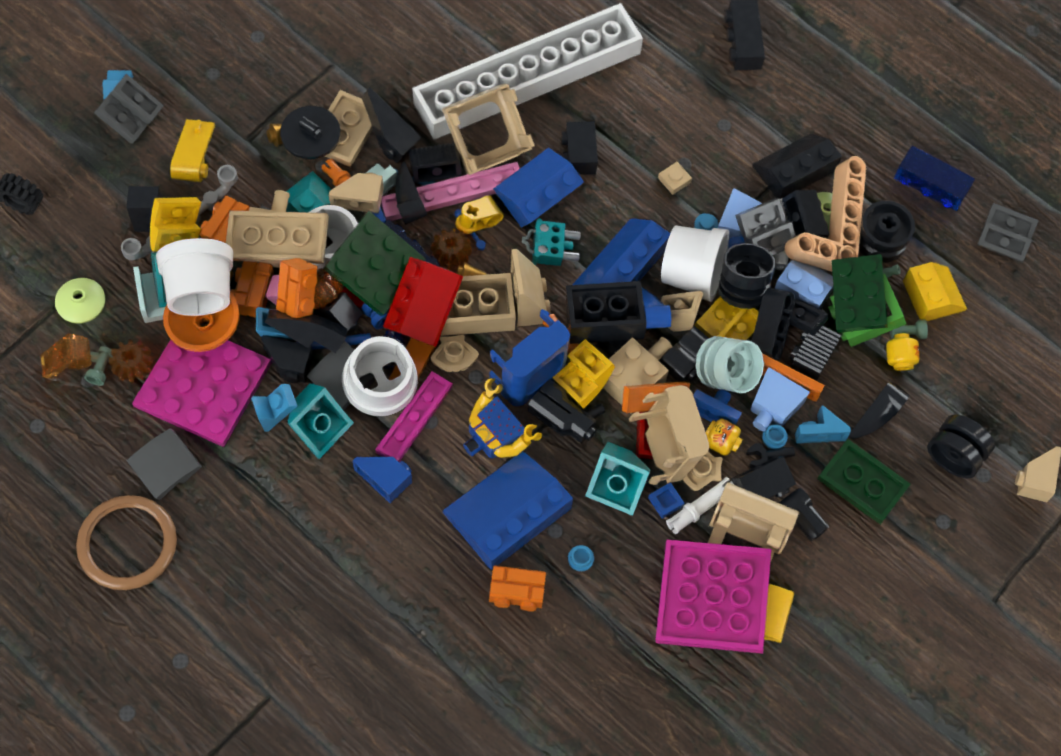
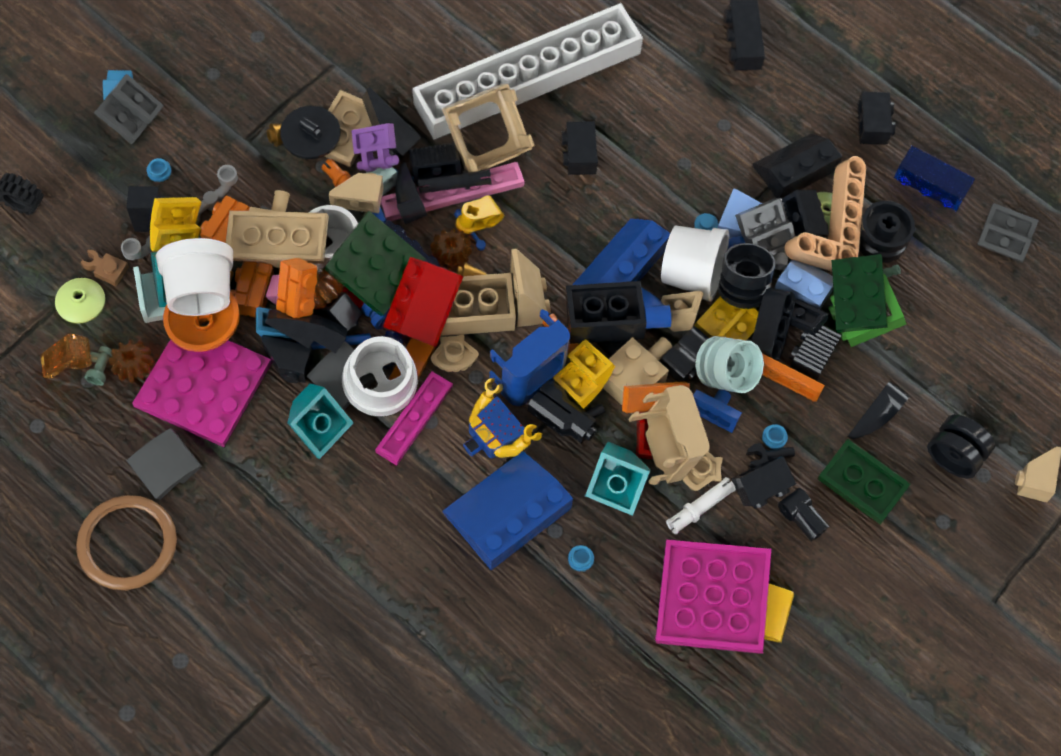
(107, 268): none -> medium nougat plate
(158, 170): none -> dark azure plate
(190, 151): yellow door -> none
(275, 406): dark azure slope -> none
(308, 194): teal slope -> none
(373, 139): none -> medium lavender plate
(384, 475): blue slope -> none
(454, 181): none -> black pin
(517, 587): orange brick -> none
(538, 186): blue slope -> none
(550, 243): teal piece -> none
(666, 500): blue plate -> none
(674, 178): tan plate -> none
(723, 437): yellow head -> none
(752, 519): tan piece -> none
(777, 400): light blue torso -> none
(828, 429): dark azure slope -> none
(875, 118): none -> black brick
(902, 352): yellow head -> none
(919, 329): sand green piece -> none
(933, 291): yellow slope -> none

